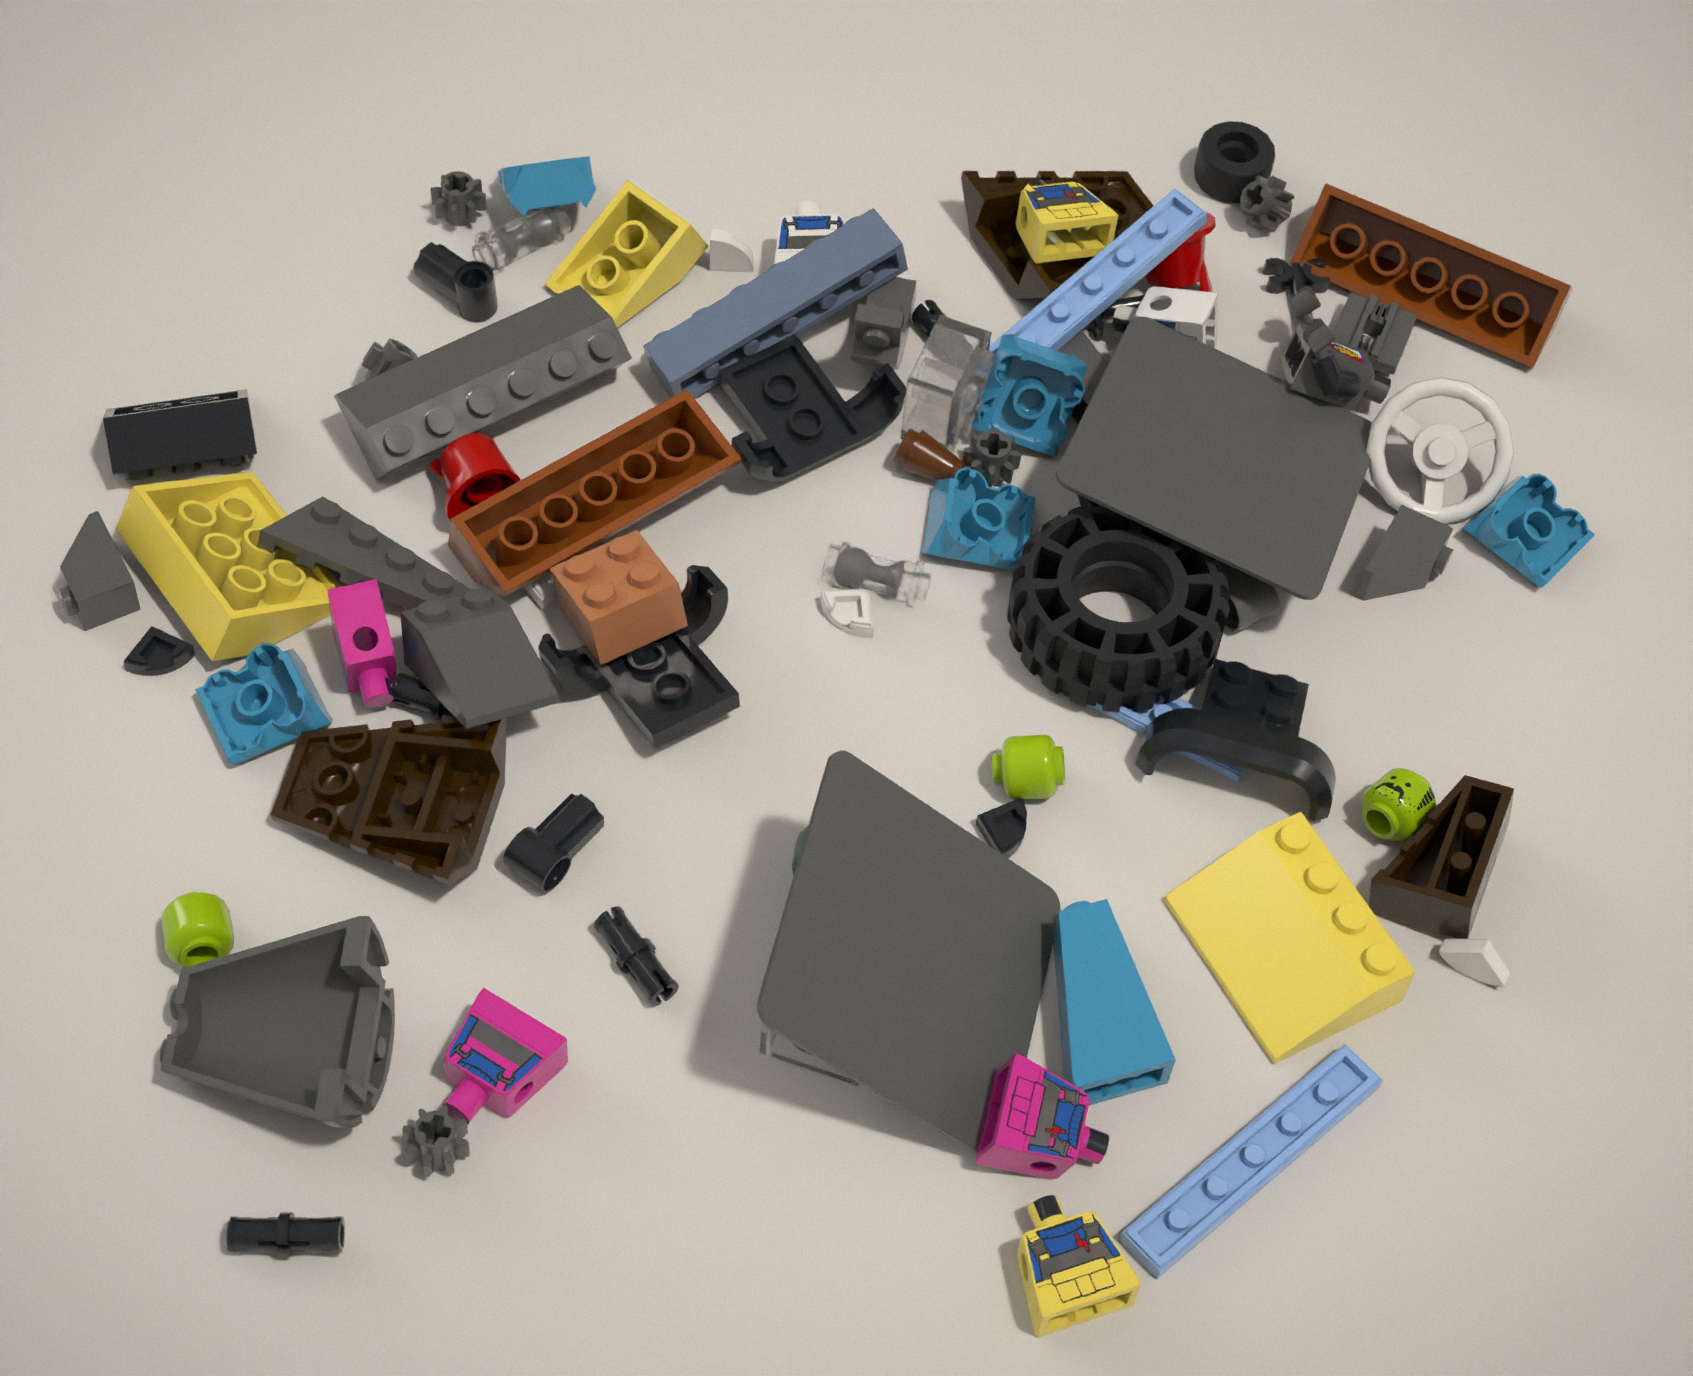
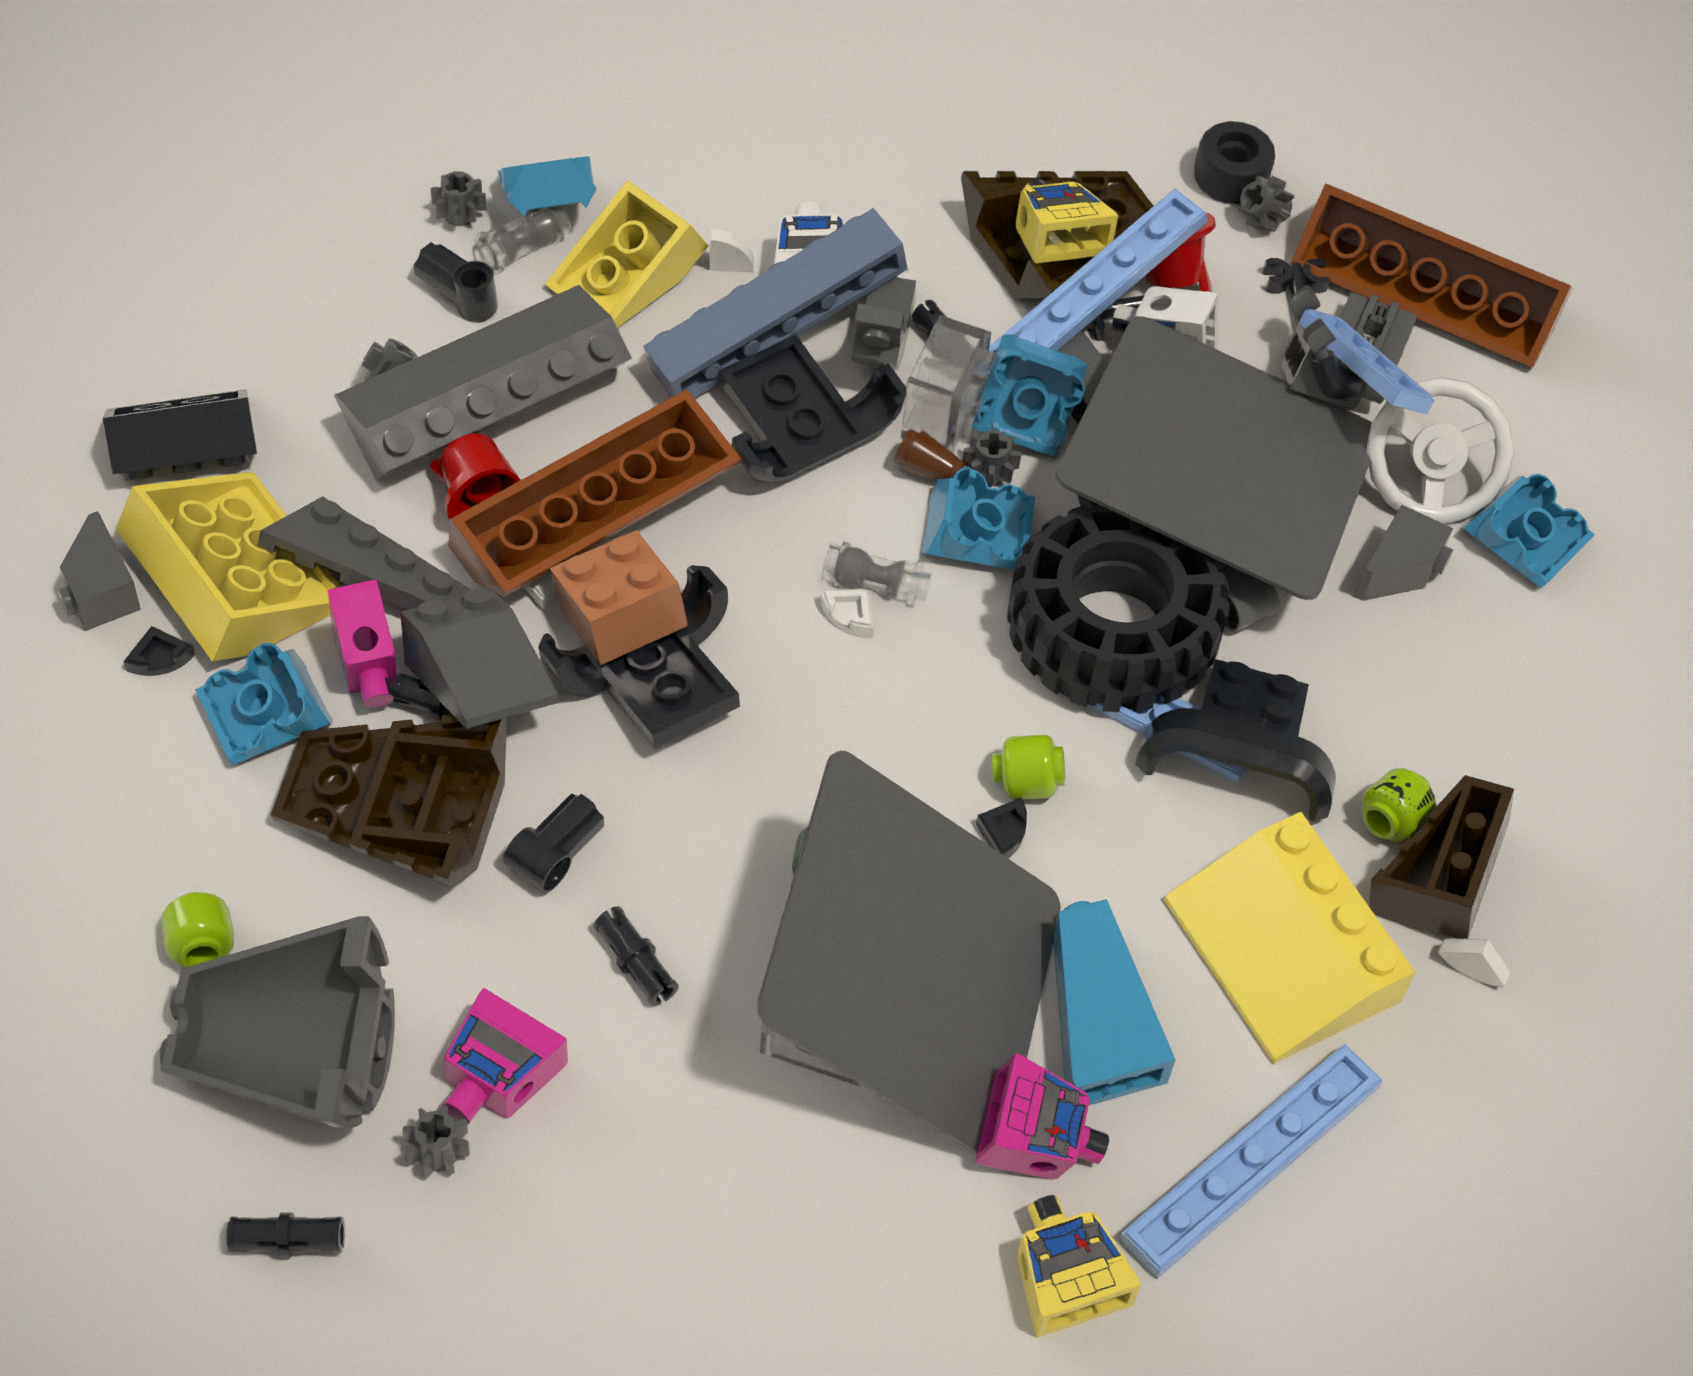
(1371, 364): none -> light blue tile

